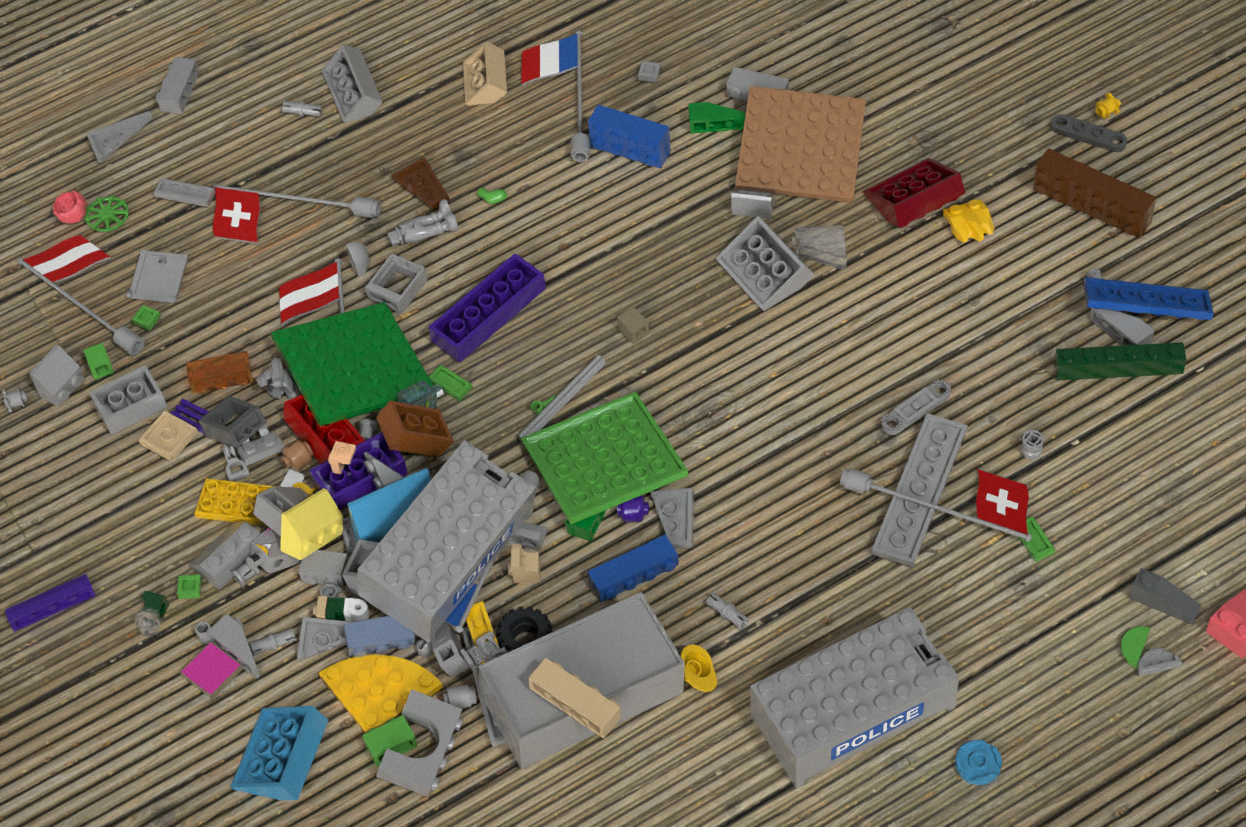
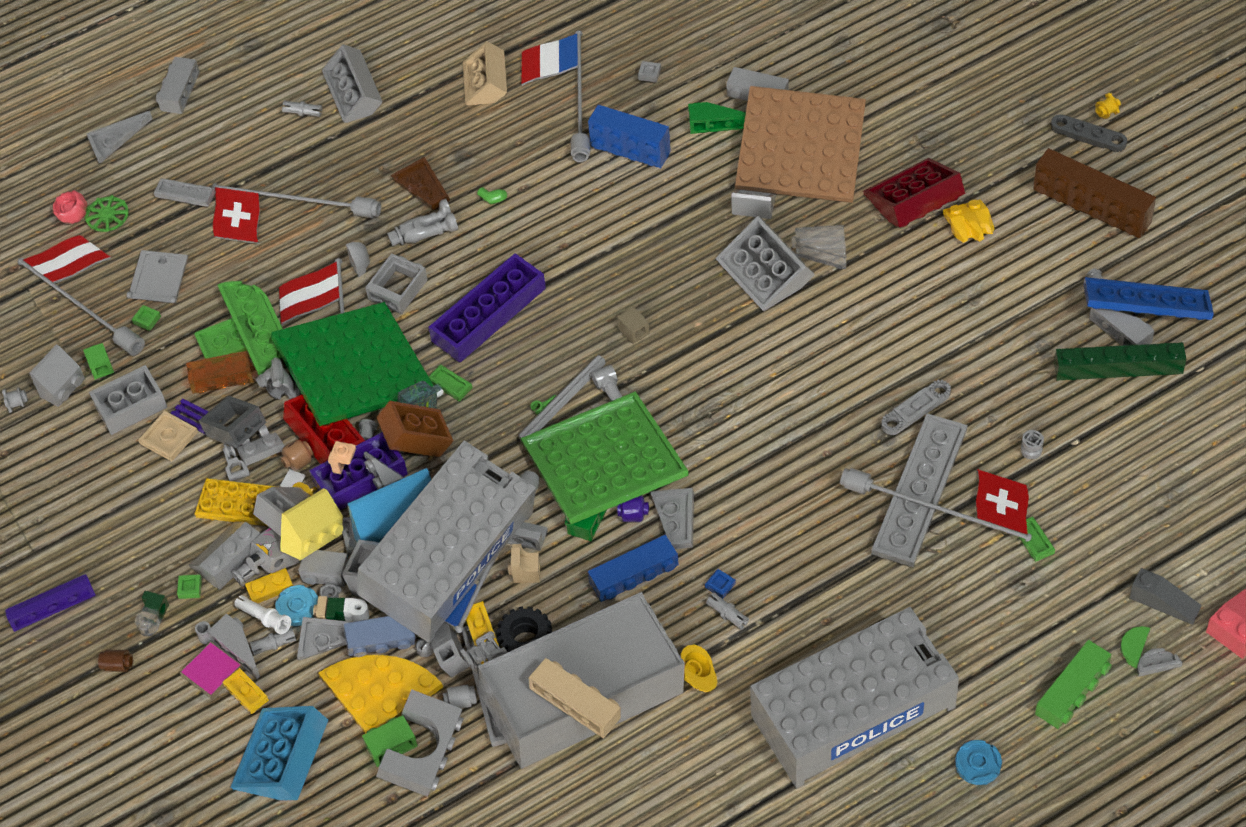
(115, 660): none -> reddish brown brick
(245, 691): none -> yellow plate
(248, 328): none -> bright green plate
(268, 586): none -> yellow plate
(268, 617): none -> white pin
(297, 603): none -> medium azure tile
(606, 379): none -> light grey pin
(720, 583): none -> blue tile
(1073, 684): none -> bright green brick

